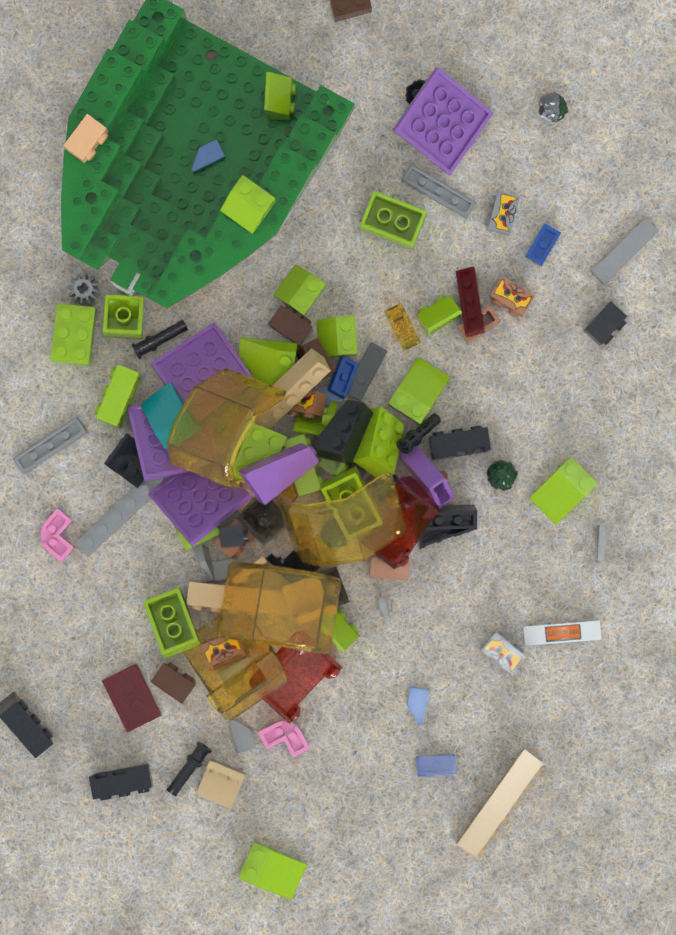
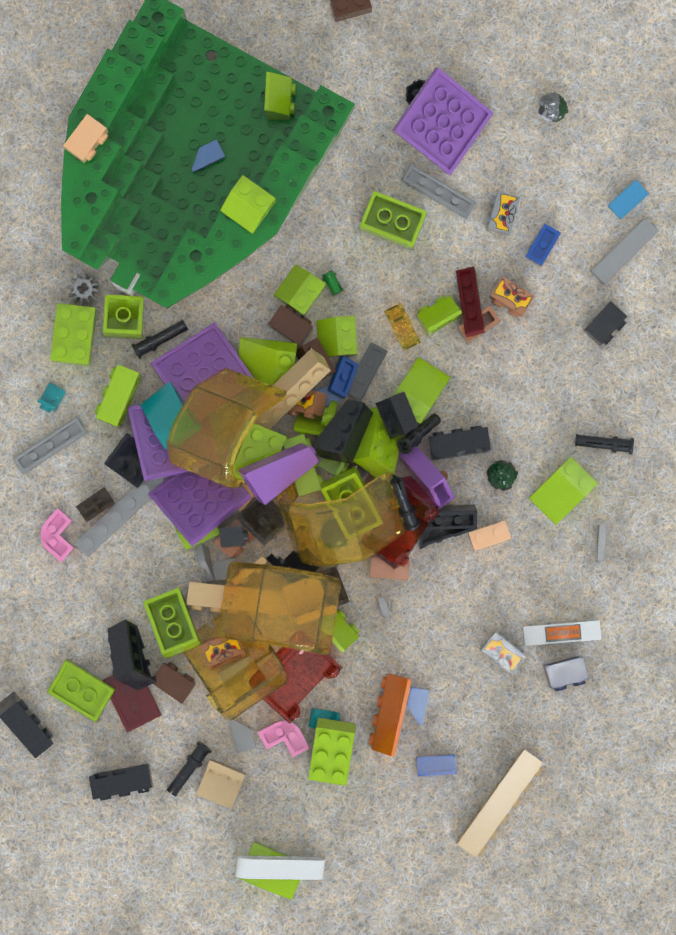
(51, 398): none -> teal bracket
(81, 690): none -> lime tile
(95, 504): none -> dark brown hips
(128, 657): none -> black wedge
(280, 867): none -> white beam
(320, 713): none -> teal bracket
(332, 282): none -> green pin
(332, 751): none -> lime brick
(390, 715): none -> orange slope
(397, 415): none -> black bracket
(407, 510): none -> black pin
(489, 535): none -> light nougat brick
(566, 672): none -> brick
(615, 443): none -> black pin
(628, 199): none -> dark azure tile

